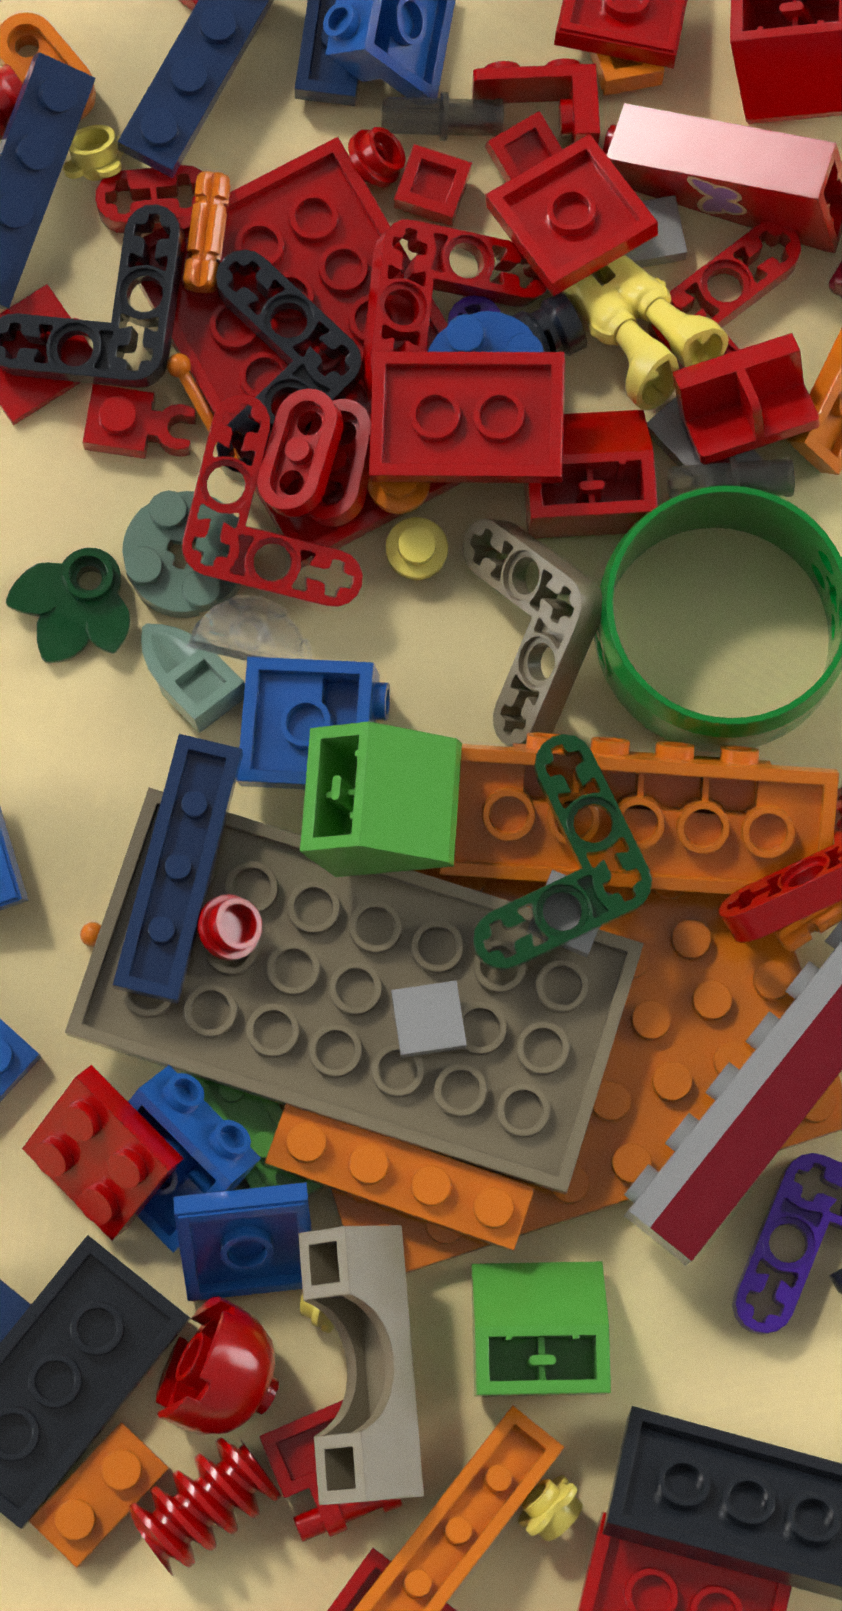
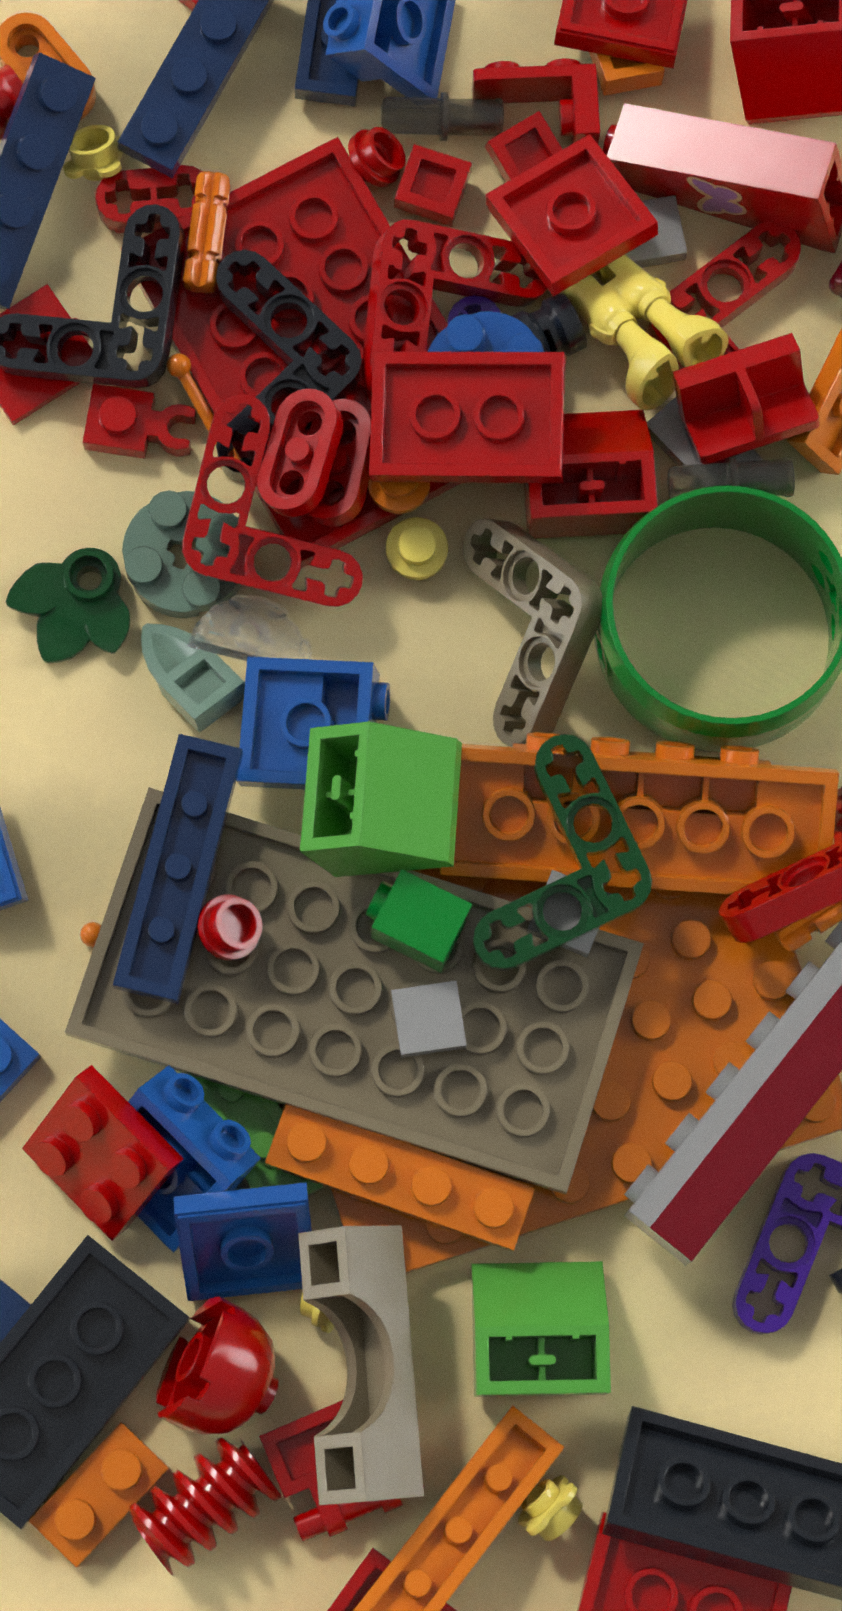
(418, 919): none -> green brick

